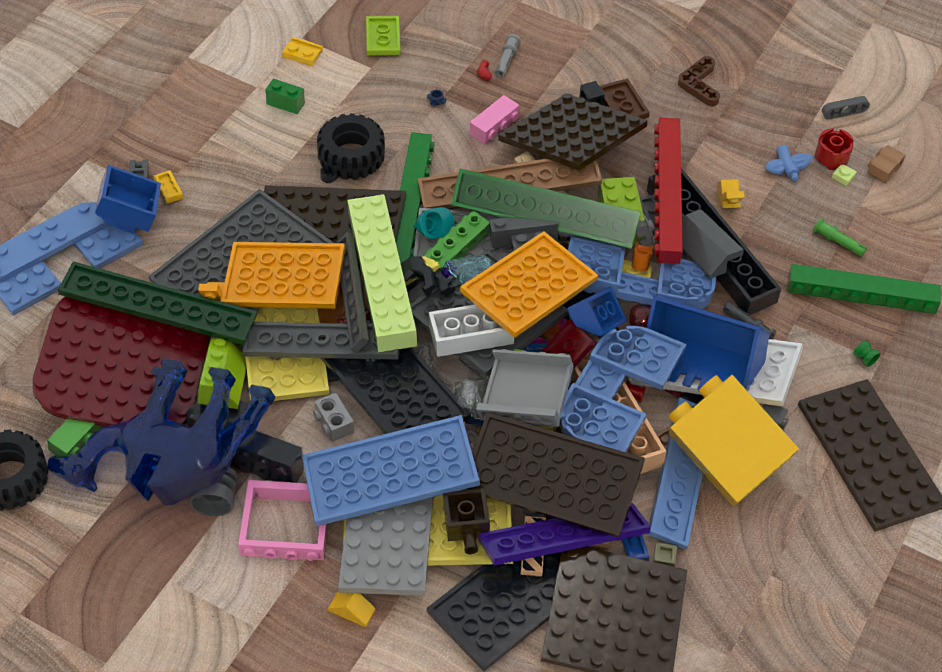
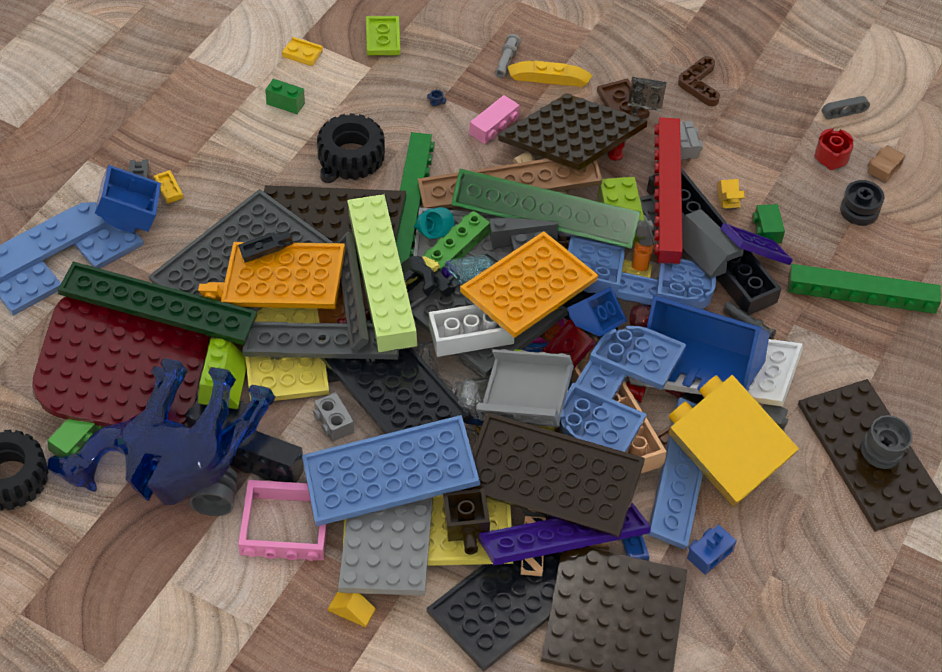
(264, 245): none -> black hinge
(483, 72): red arm -> none
(549, 73): none -> yellow brick
(592, 92): black brick -> none
(616, 153): none -> red bush
(646, 94): none -> clear smoke plate
(665, 554): olive plate -> none
(689, 141): none -> light grey brick
(711, 549): none -> blue brick
(756, 243): none -> dark purple tile
(768, 222): none -> green brick
(788, 164): medium blue plant -> none
(832, 233): bright green pin -> none
(844, 174): yellowish green plate -> none
(862, 202): none -> black wheel
(867, 353): green wheel -> none
(886, 442): none -> dark grey wheel

